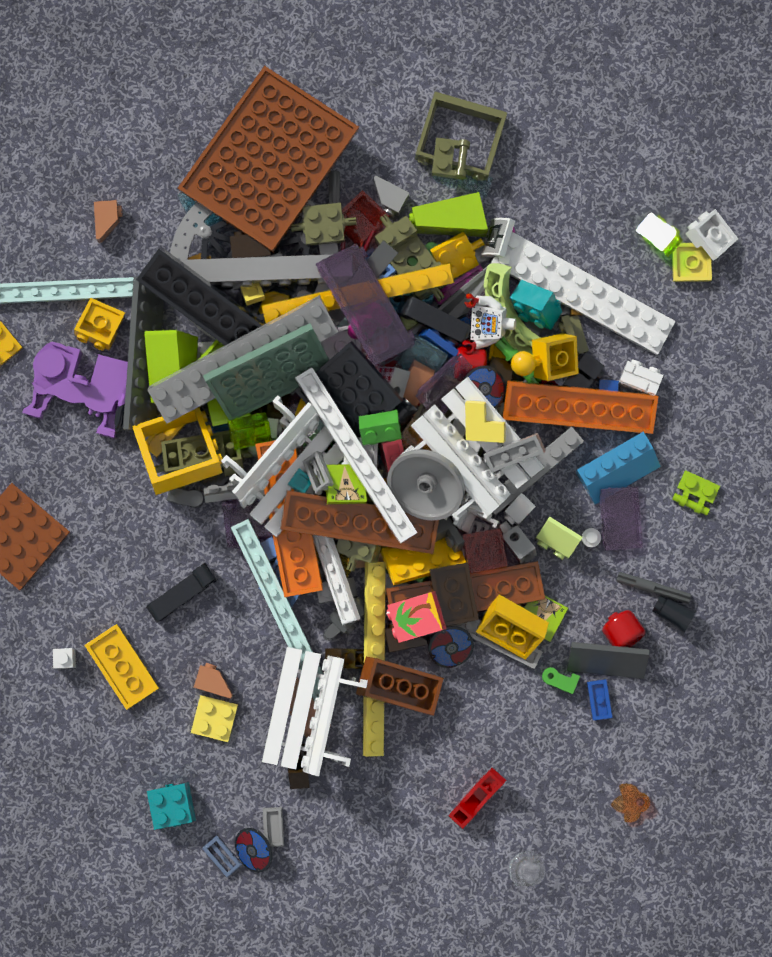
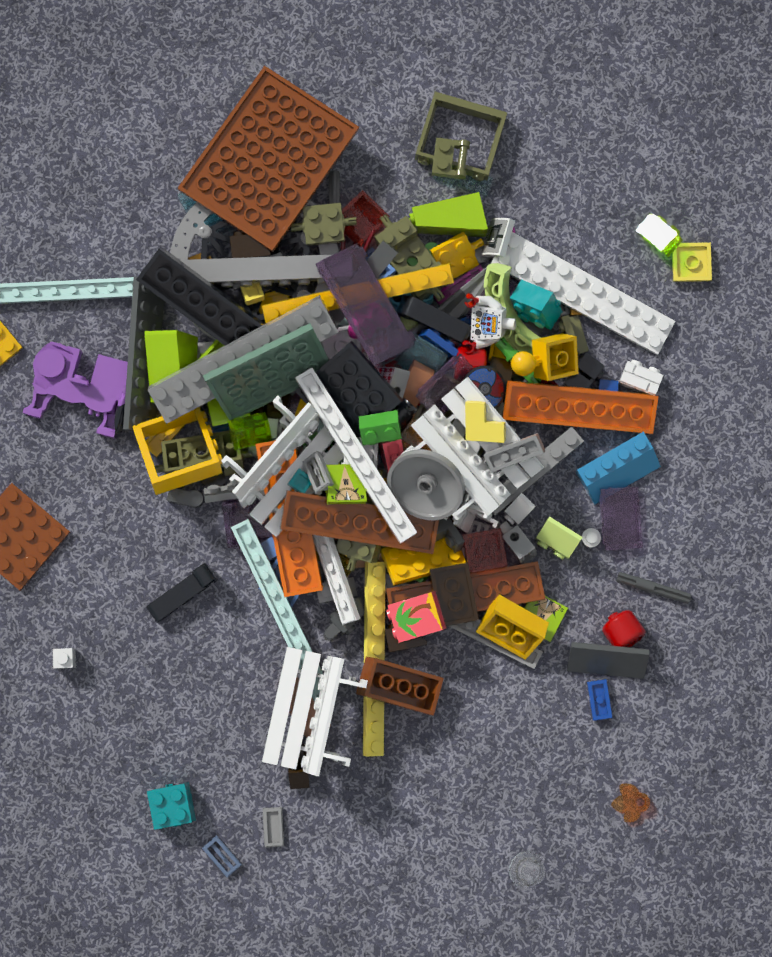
(99, 324): yellow plate -> none
(106, 218): nougat slope -> none
(121, 666): yellow plate -> none
(212, 681): nougat slope -> none
(214, 718): light yellow plate -> none
(253, 850): shield -> none
(352, 657): dark brown slope -> none
(390, 196): light grey slope -> none
(451, 647): shield -> none
(476, 797): red arch -> none
(557, 680): bright green leg -> none
(674, 613): black plant -> none
(697, 487): lime plate -> none
(711, 234): white plate -> none

